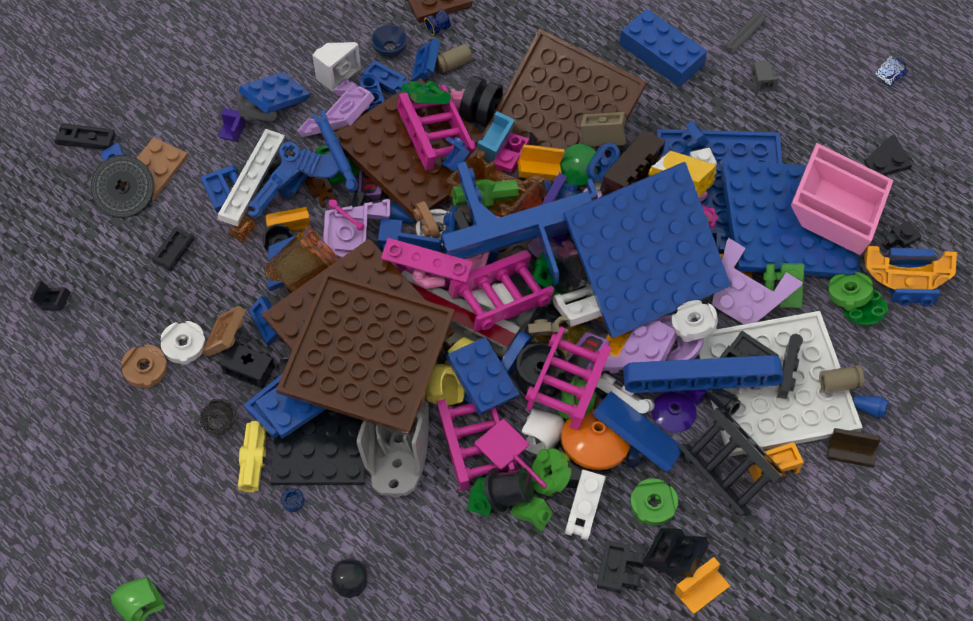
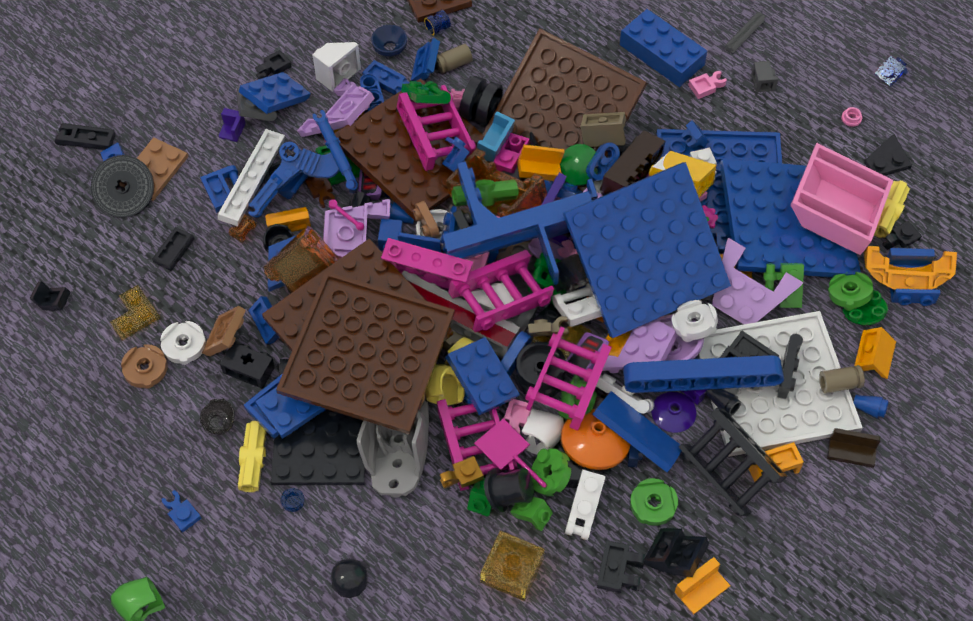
(139, 313): none -> clear yellow plate
(182, 513): none -> blue plate
(273, 63): none -> black plate
(426, 281): bright pink arm -> none
(465, 473): none -> pearl gold plate
(512, 565): none -> clear yellow brick
(517, 414): none -> bright pink plate
(705, 85): none -> bright pink plate
(852, 112): none -> bright pink plate
(876, 351): none -> light orange panel
(892, 208): none -> light yellow piece

